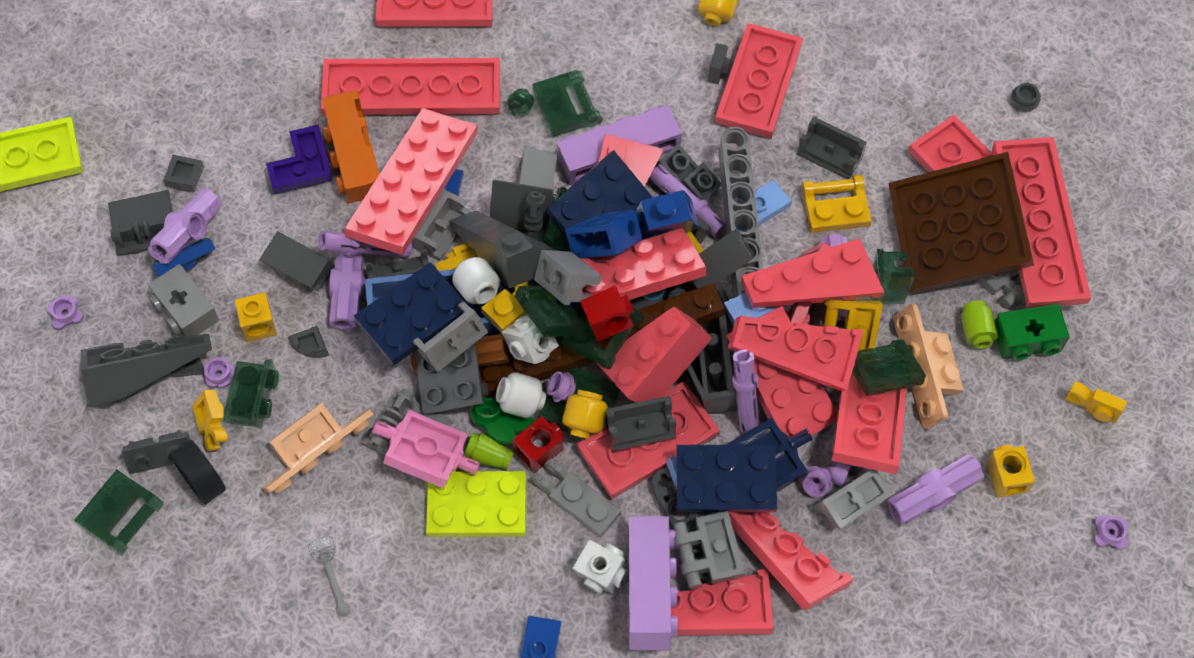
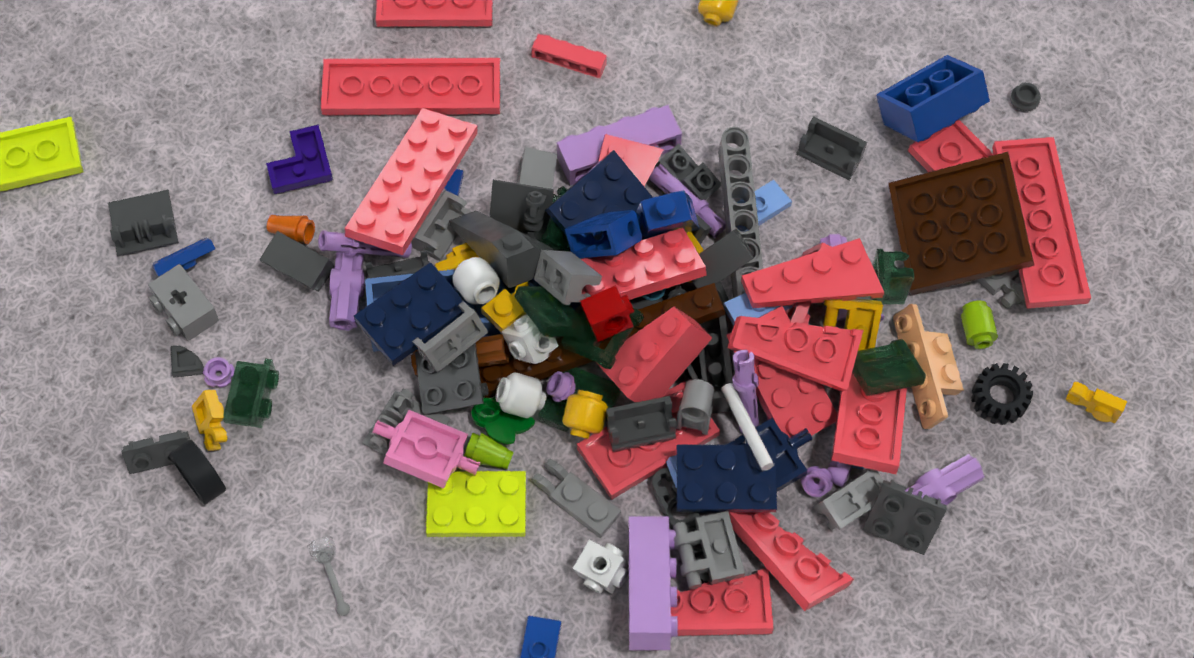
(61, 304): lavender plate -> none
(111, 505): clear green plate -> none
(116, 371): dark grey wedge -> none
(183, 173): dark grey plate -> none
(184, 226): lavender piece -> none
(255, 317): yellow brick -> none
(296, 227): none -> orange cone
(308, 439): light nougat bracket -> none
(309, 343): dark grey tile -> none
(351, 145): orange wedge -> none
(520, 102): clear green plate -> none
(535, 456): red brick -> none
(558, 107): clear green plate -> none
(569, 55): none -> coral piece
(696, 406): none -> light grey piece
(719, 64): dark grey plate -> none
(747, 427): none -> white bar
(759, 80): coral plate -> none
(837, 212): yellow plate -> none
(905, 517): none -> dark grey hinge
(933, 98): none -> blue brick
(997, 410): none -> black tyre
(1007, 483): yellow brick -> none
(1031, 332): green brick -> none
(1113, 523): lavender plate -> none

